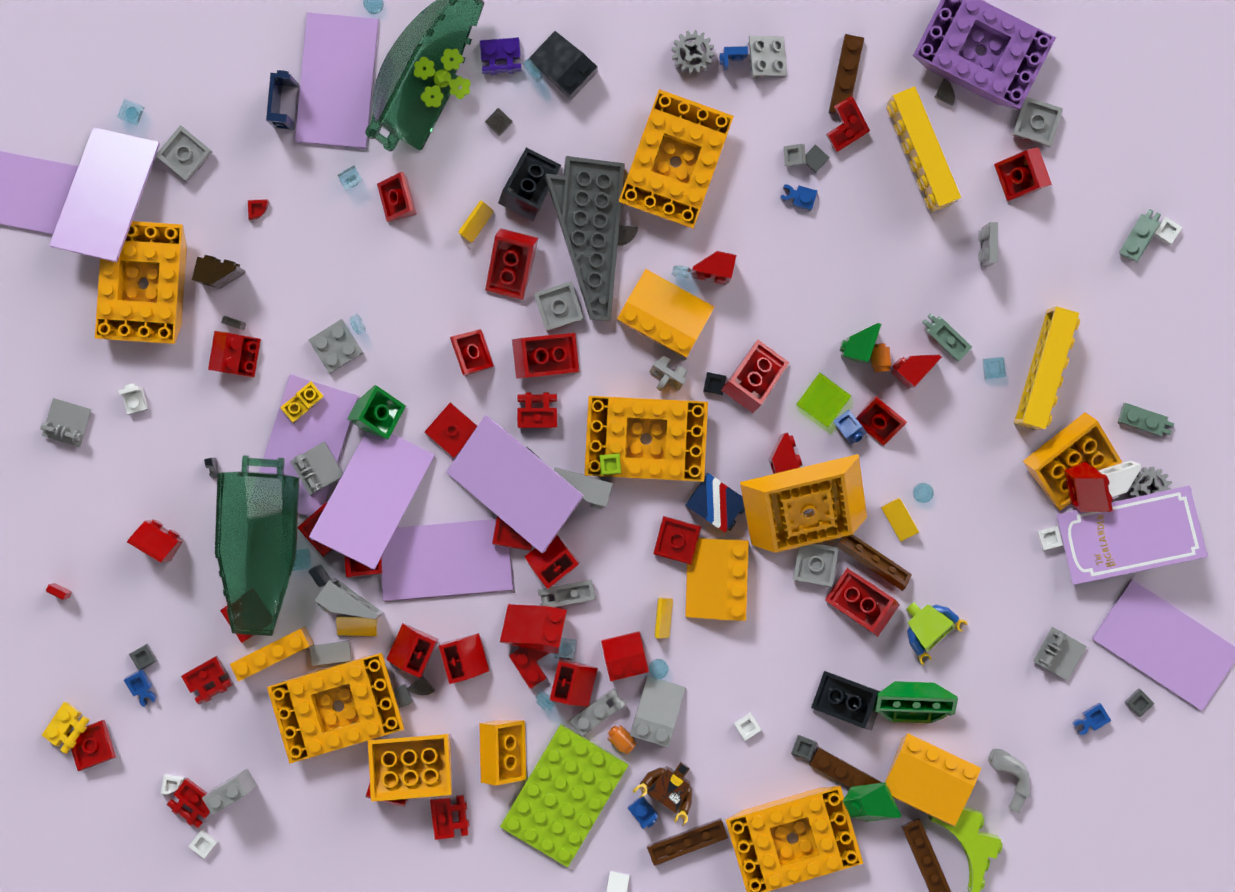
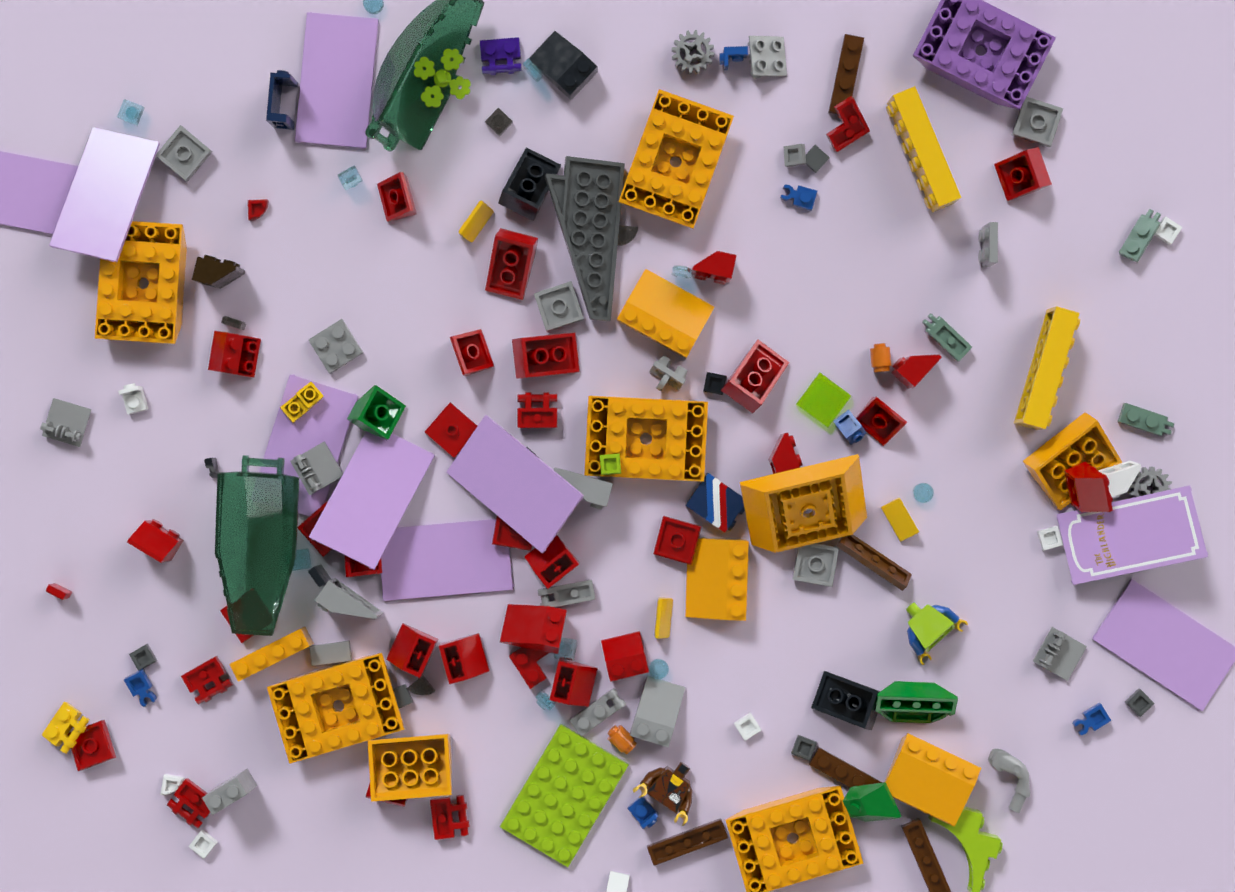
(356, 626): yellow slope -> none
(357, 324): clear light blue tile -> none
(502, 751): light orange slope -> none
(860, 345): green slope -> none
(862, 602): red slope -> none
(945, 92): clear smoke tile -> none
(994, 368): clear light blue tile -> none

